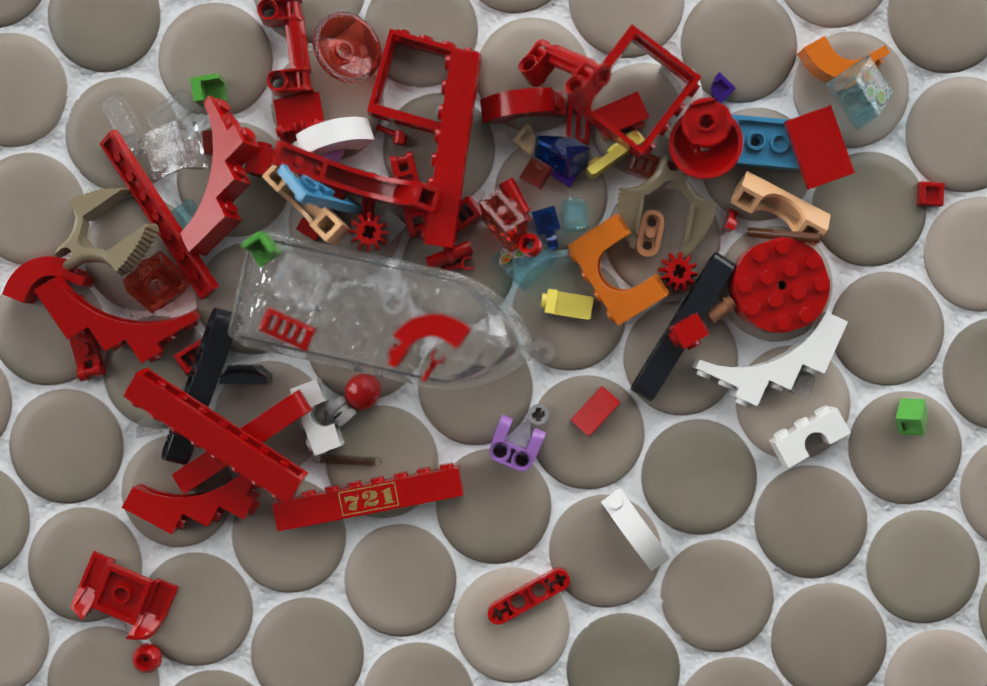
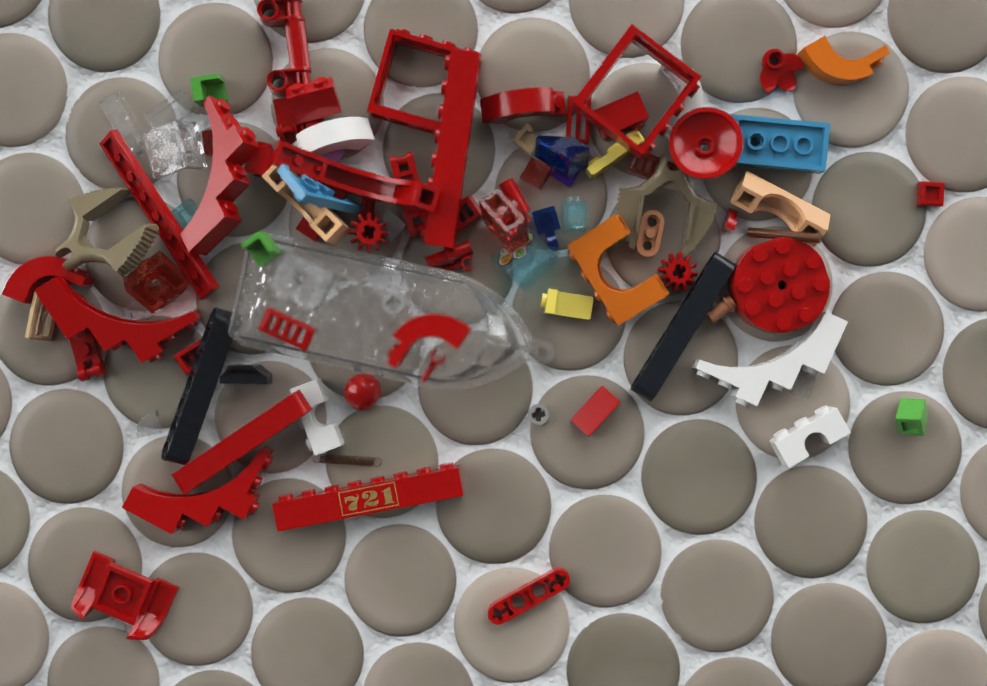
(32, 321): none -> tan tile
(152, 653): red plate -> none
(215, 434): red brick -> none
(313, 100): none -> red brick
(340, 411): light grey wheel -> none
(355, 39): clear red dish -> none
(399, 138): red hand -> none
(513, 449): medium lavender piece -> none
(524, 248): red bush -> none
(585, 72): red piece -> none
(635, 529): white arch -> none
(688, 332): red brick -> none
(715, 112): red plate -> none
(721, 88): dark purple tile -> none
(782, 73): none -> red plate
(819, 147): red tile -> none
(861, 91): clear light blue slope -> none

